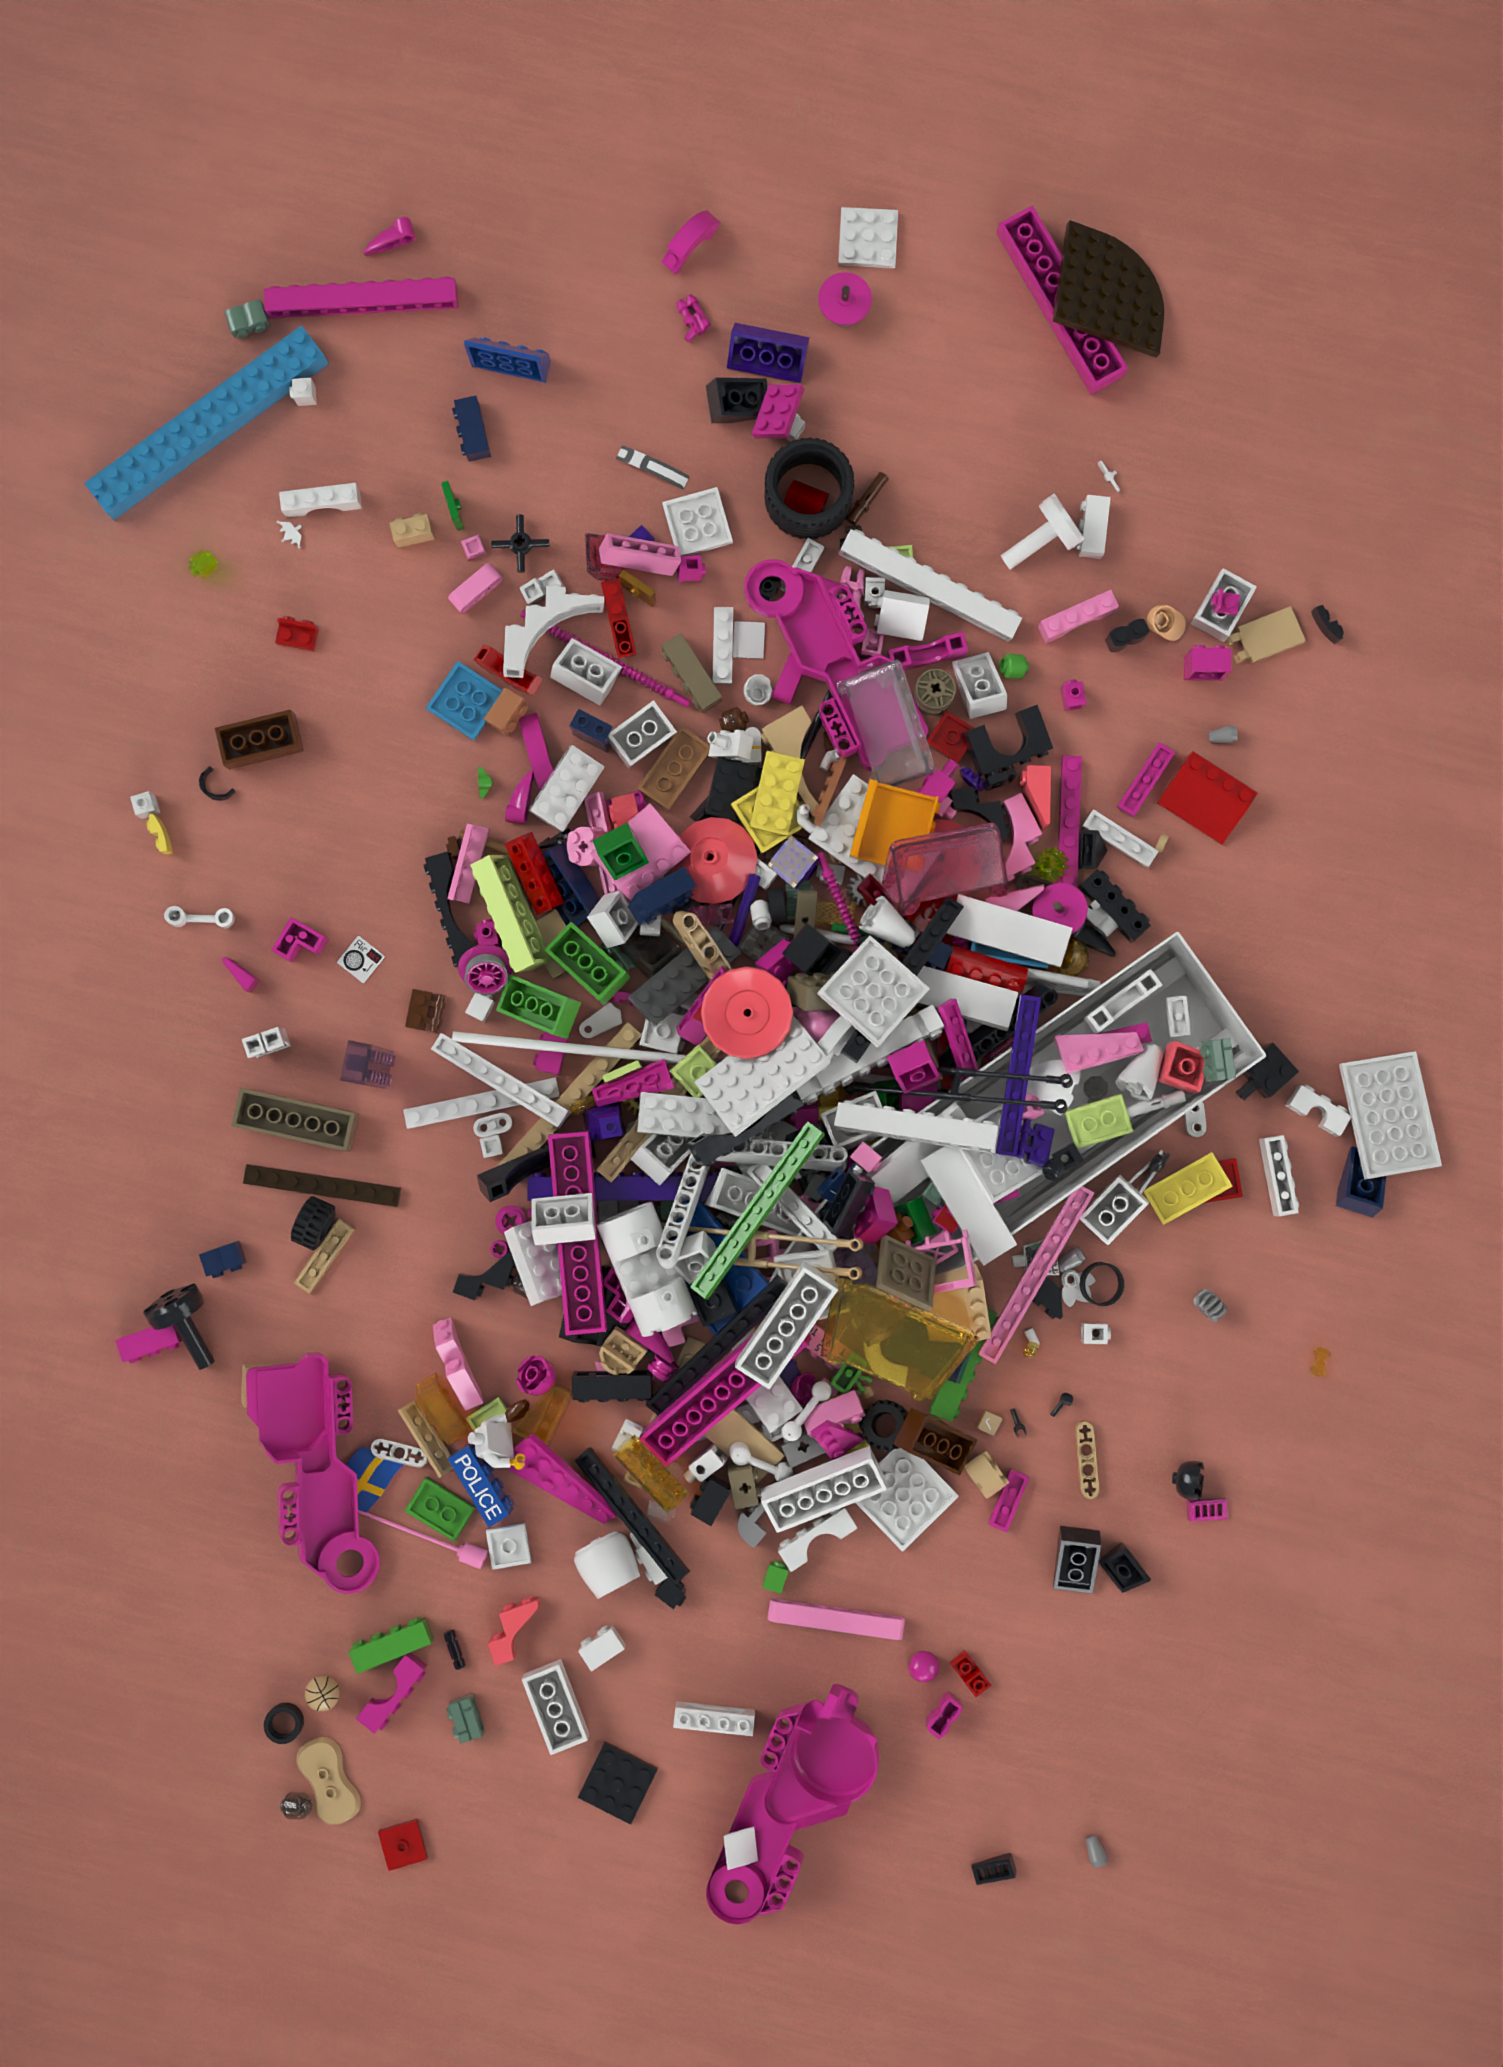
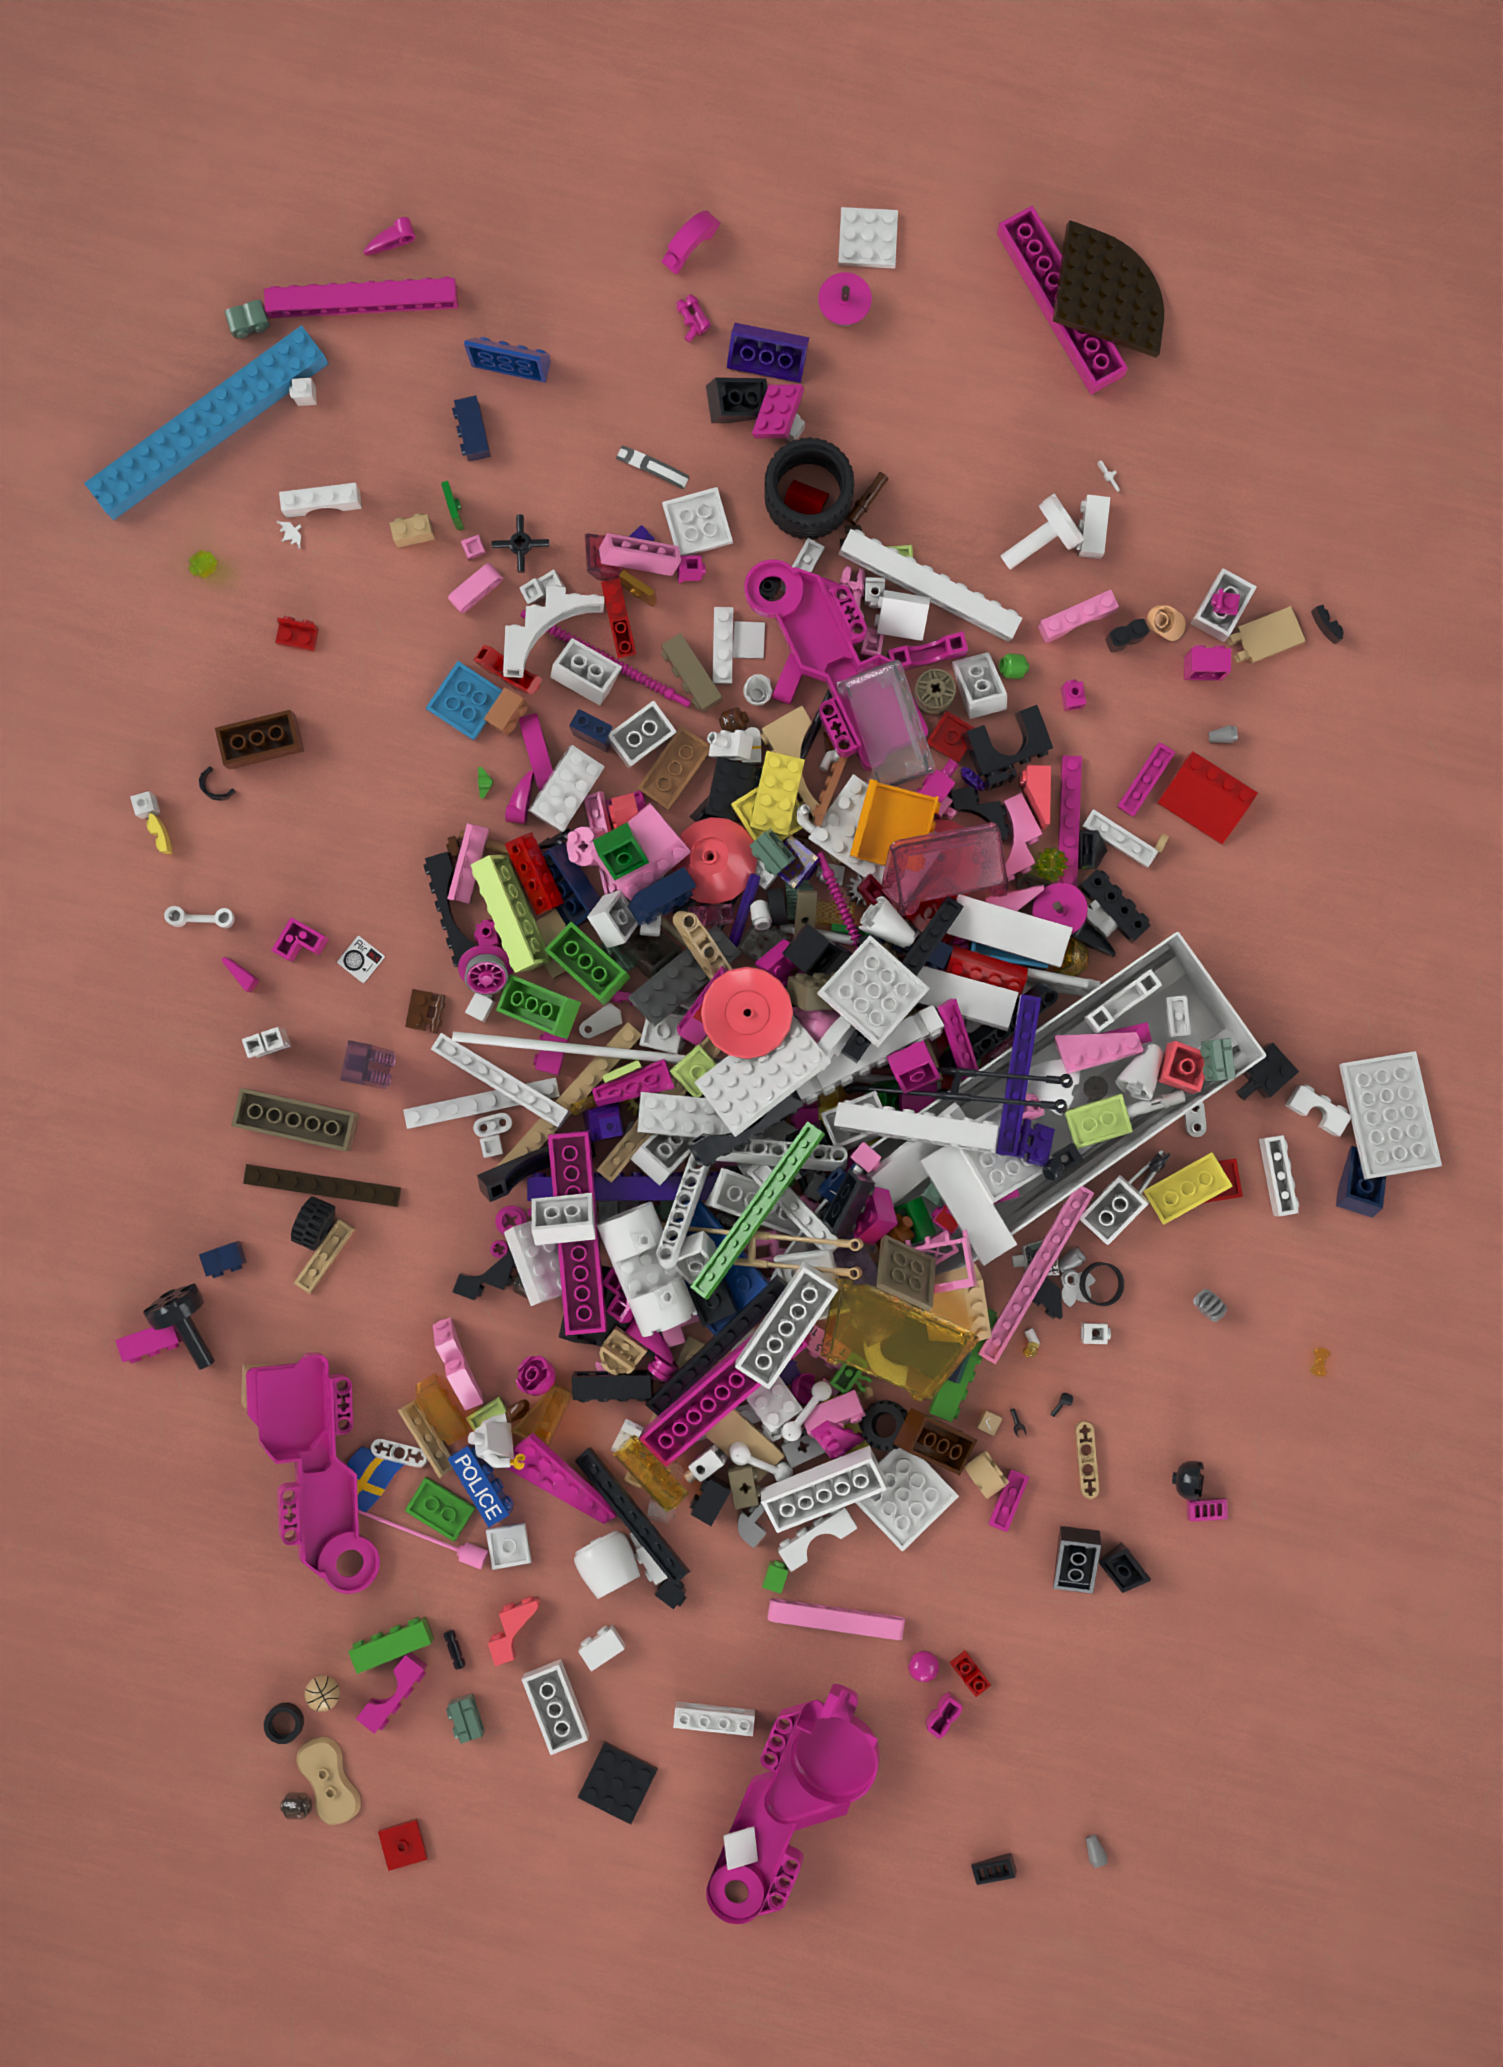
(771, 852): none -> sand green brick

